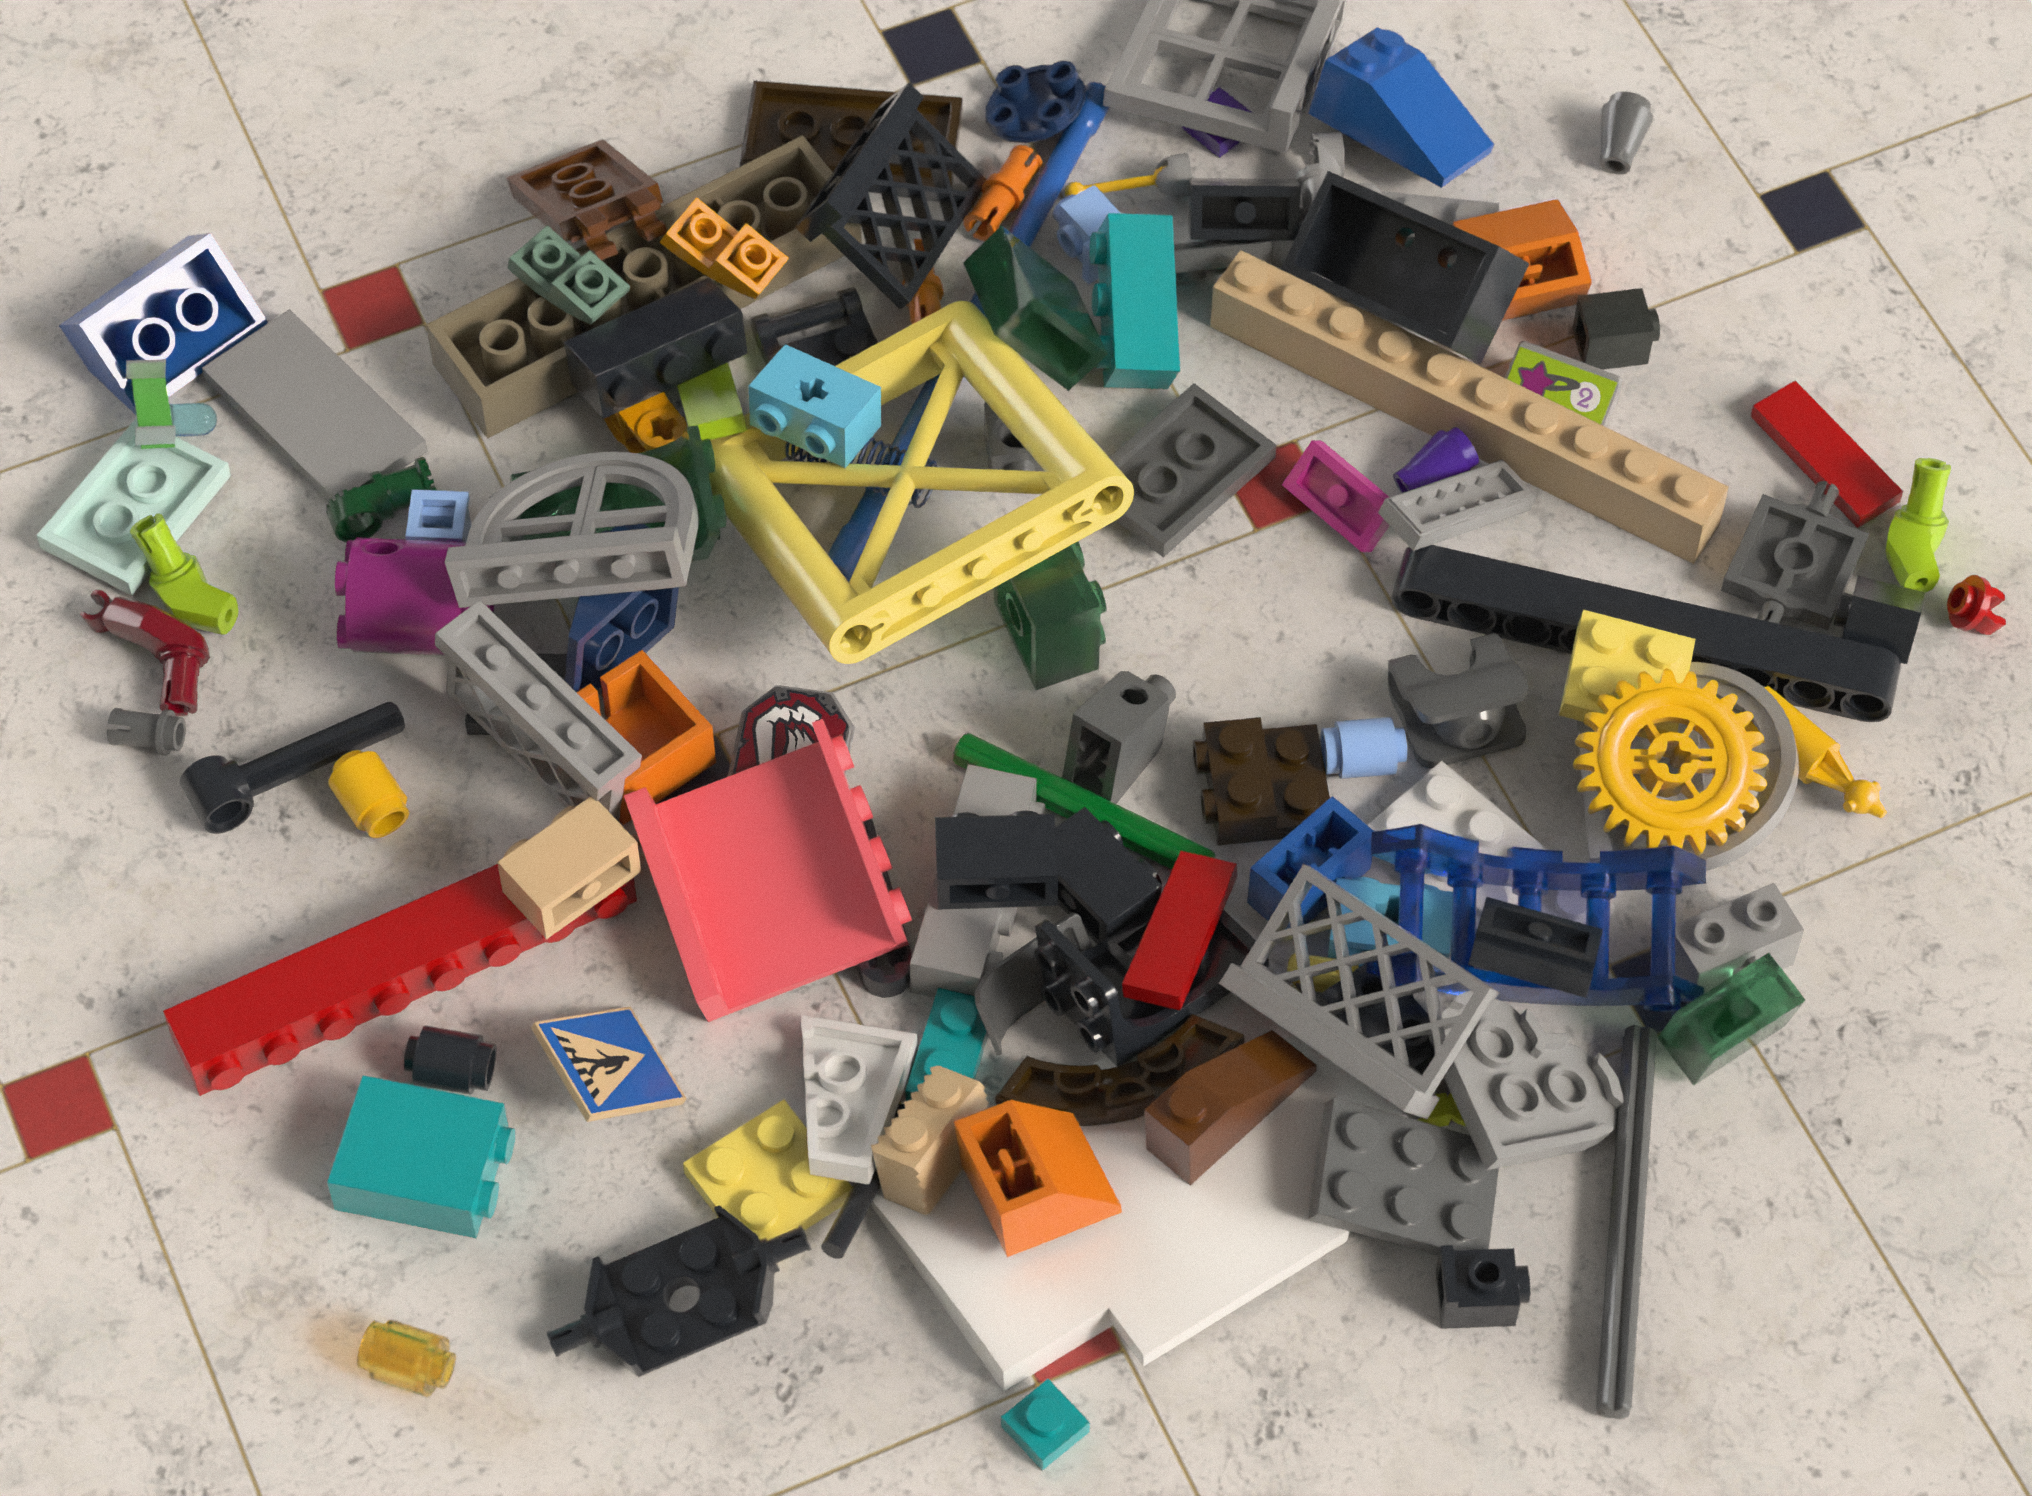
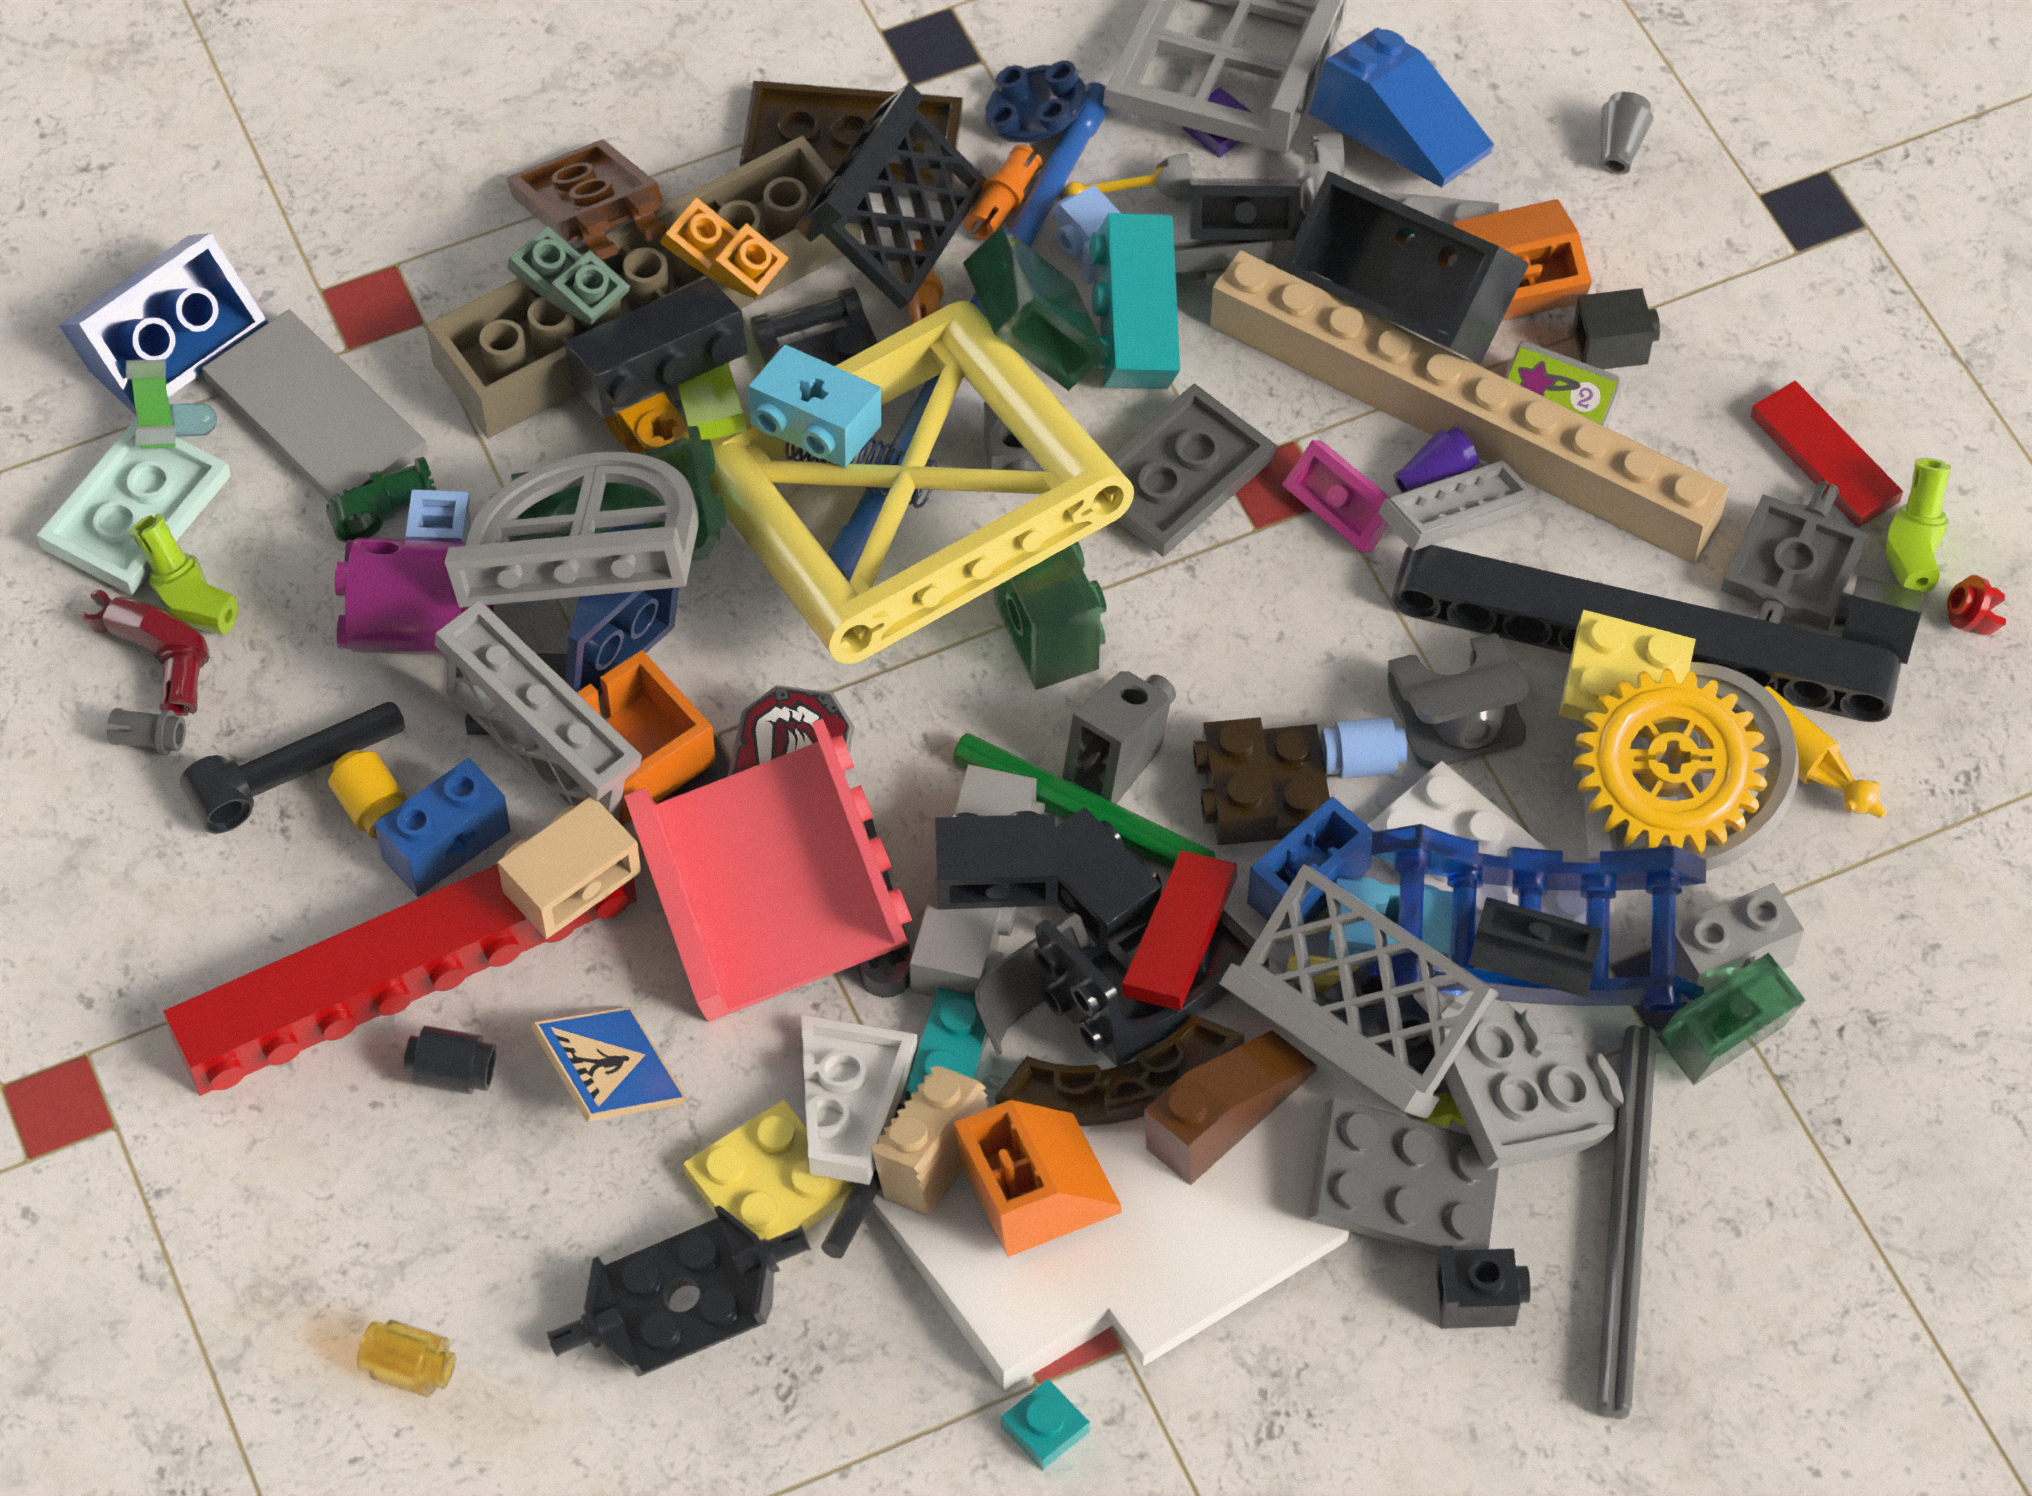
(421, 1157): teal brick -> none
(443, 827): none -> blue brick

